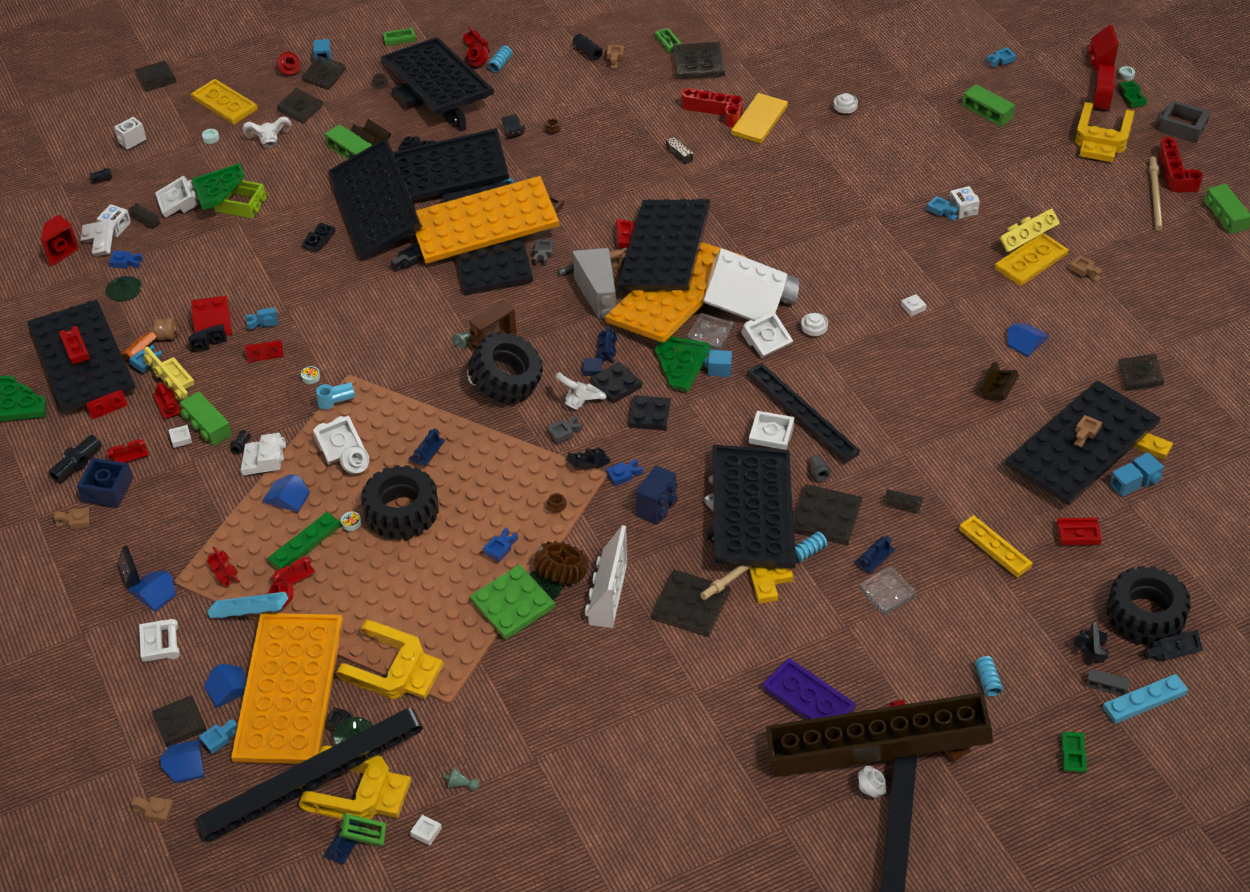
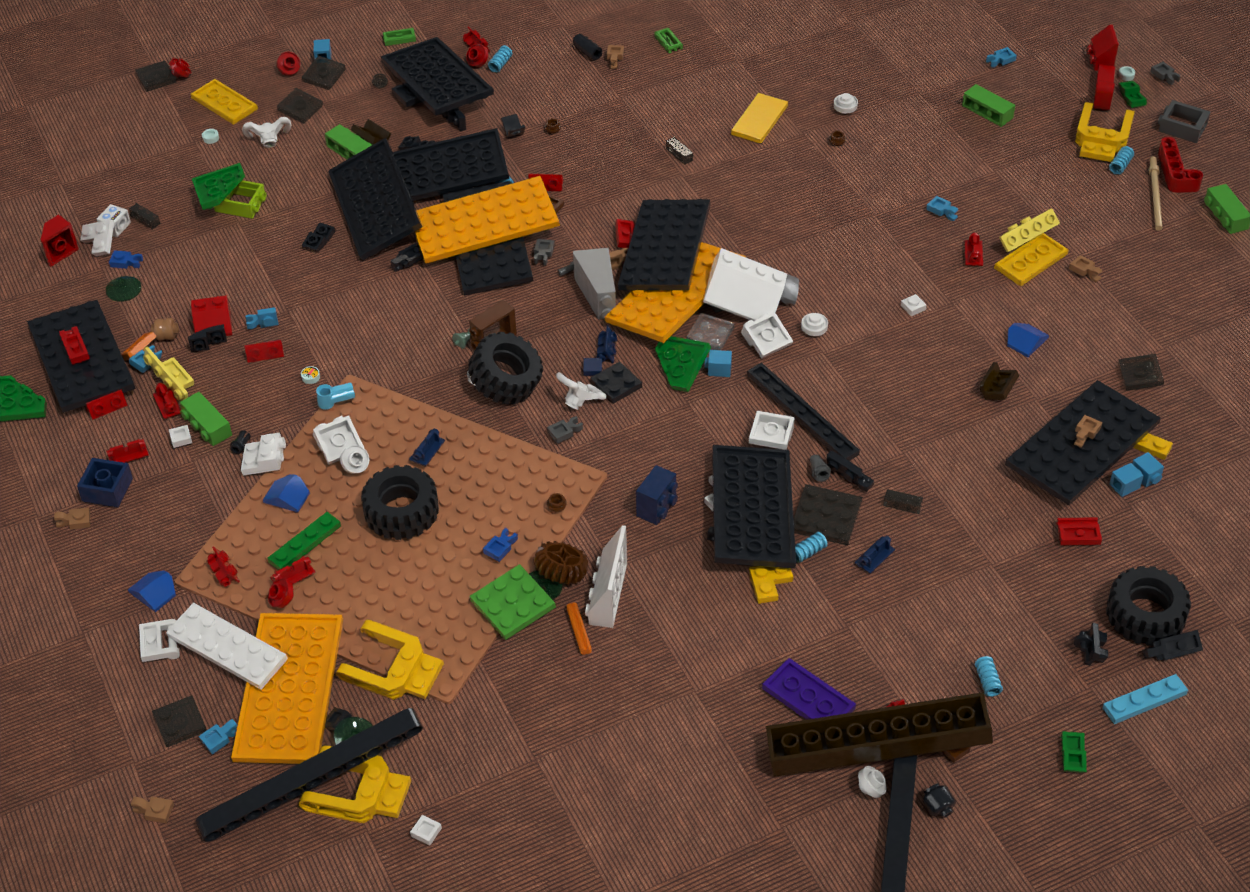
(75, 459): black piece -> none
(101, 175): black pin -> none
(127, 568): black slope -> none
(130, 133): white head -> none
(177, 196): white plate -> none
(179, 68): none -> red plate
(183, 761): blue slope -> none
(225, 684): blue slope -> none
(227, 646): none -> white plate
(246, 605): medium azure plate -> none
(341, 847): dark blue hinge -> none
(351, 521): tile -> none
(361, 838): bright green tile -> none
(456, 779): sand green piece -> none
(552, 182): none -> red hinge
(578, 628): none -> orange axle
(590, 459): black slope -> none
(623, 473): blue plate -> none
(649, 413): black plate -> none
(683, 606): clear smoke plate -> none
(698, 60): clear smoke plate -> none
(713, 103): red beam -> none
(719, 585): tan bar -> none
(837, 138): none -> reddish brown plate
(849, 471): none -> black hinge
(887, 590): clear plate -> none
(939, 800): none -> black head
(965, 201): white head -> none
(974, 250): none -> red hinge
(995, 546): yellow plate -> none
(1107, 682): dark grey piece -> none
(1121, 160): none -> medium azure piece
(1164, 71): none -> dark grey plate

